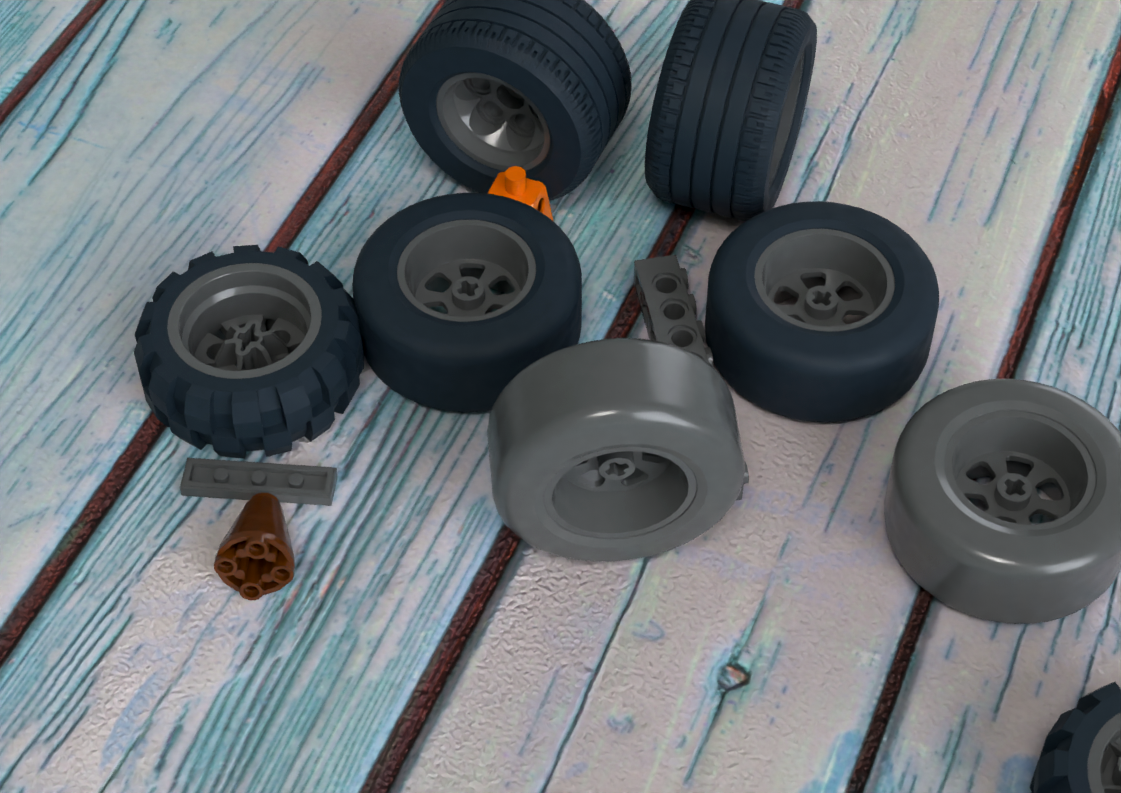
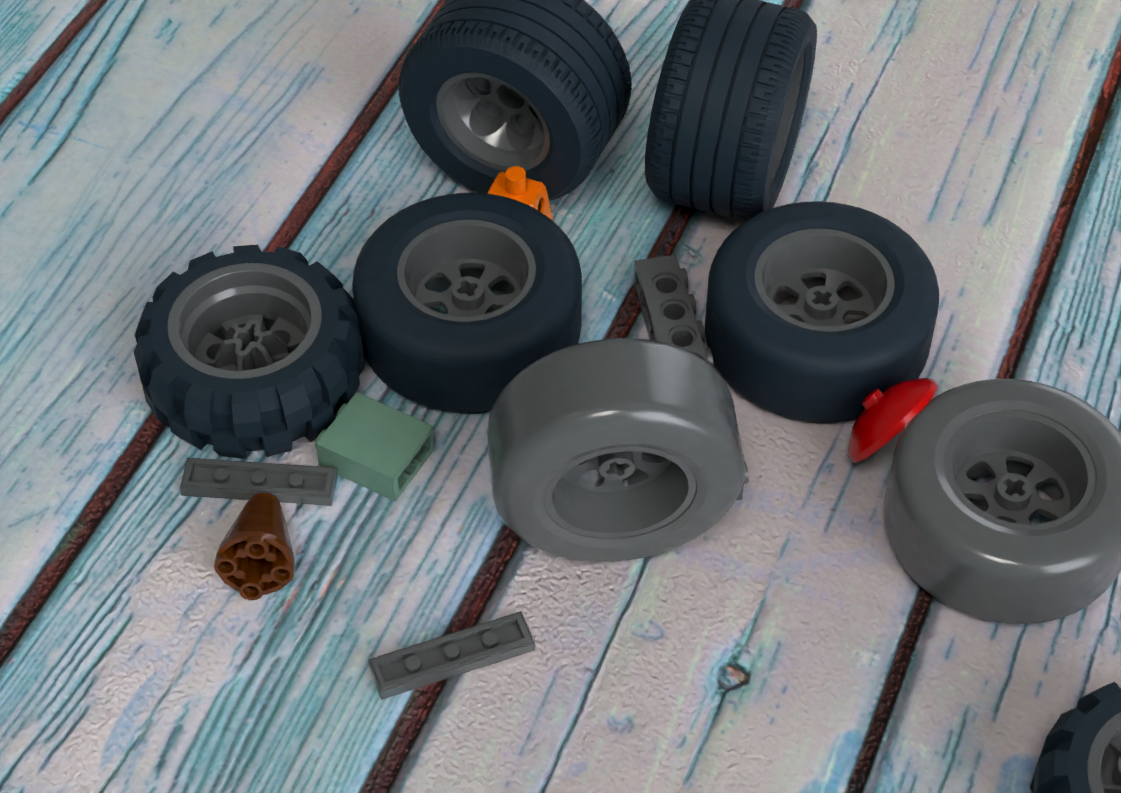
(375, 446): none -> sand green brick
(451, 655): none -> dark grey tile
(887, 415): none -> red dish

